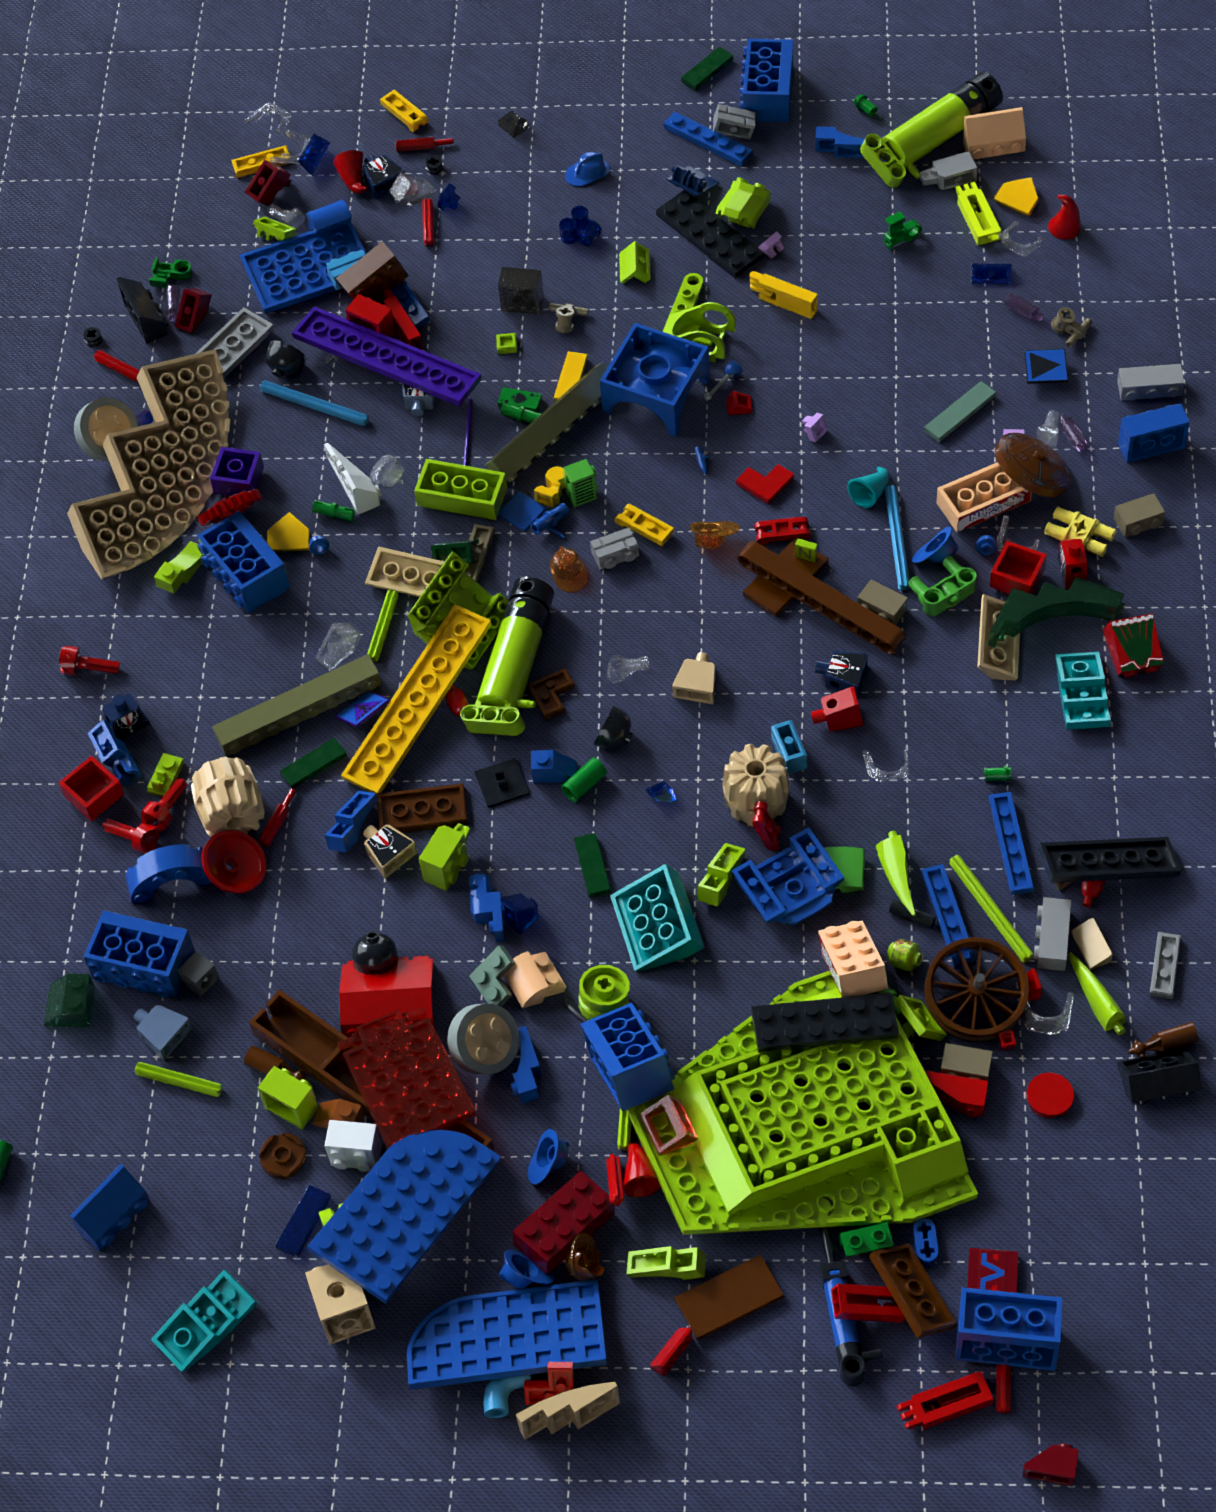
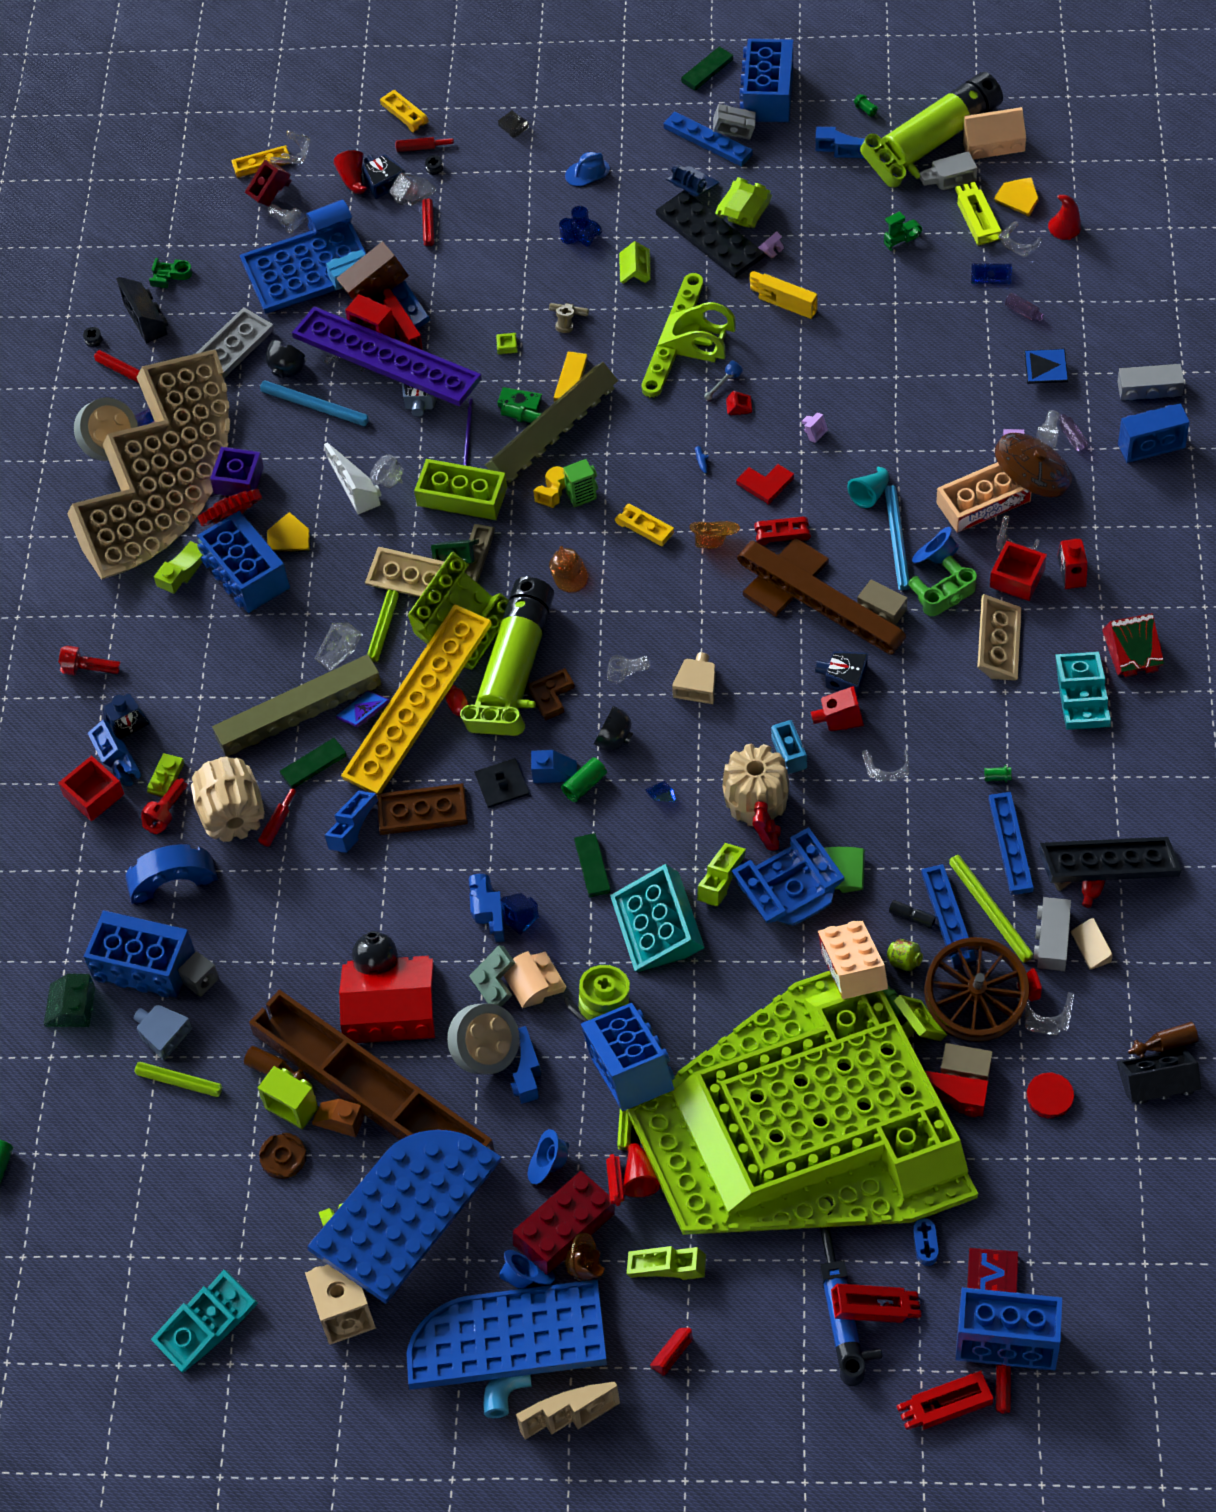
(110, 1208): blue slope -> none
(143, 838): red piece -> none
(172, 302): clear purple cylinder -> none
(192, 309): dark red slope -> none
(238, 852): red dish -> none
(270, 108): clear helmet -> none
(273, 228): lime plate -> none
(303, 1221): clear blue tile -> none
(314, 153): clear blue slope -> none
(318, 545): blue plate -> none
(333, 510): green pin -> none
(352, 1145): white brick -> none
(388, 848): torso -> none
(405, 1076): clear red plate -> none
(445, 856): lime hinge -> none
(448, 198): clear blue tile -> none
(520, 290): clear smoke brick -> none
(523, 511): blue piece -> none
(540, 525): blue pin -> none
(559, 1381): red tile -> none
(614, 549): light grey brick -> none
(655, 373): blue piece -> none
(679, 1120): clear red tile -> none
(728, 1297): reddish brown tile -> none
(806, 550): lime tile -> none
(824, 1022): black plate -> none
(866, 1239): green bracket -> none
(894, 863): lime piece -> none
(913, 1290): reddish brown tile -> none
(959, 411): sand green tile -> none
(986, 545): blue plate -> none
(1007, 1040): red piece -> none
(1052, 601): clear green arch -> none
(1053, 1465): dark red slope -> none
(1070, 325): dark tan piece -> none
(1080, 528): light yellow pin -> none
(1100, 1000): lime piece -> none
(1139, 515): dark tan brick -> none
(1165, 965): light grey tile -> none

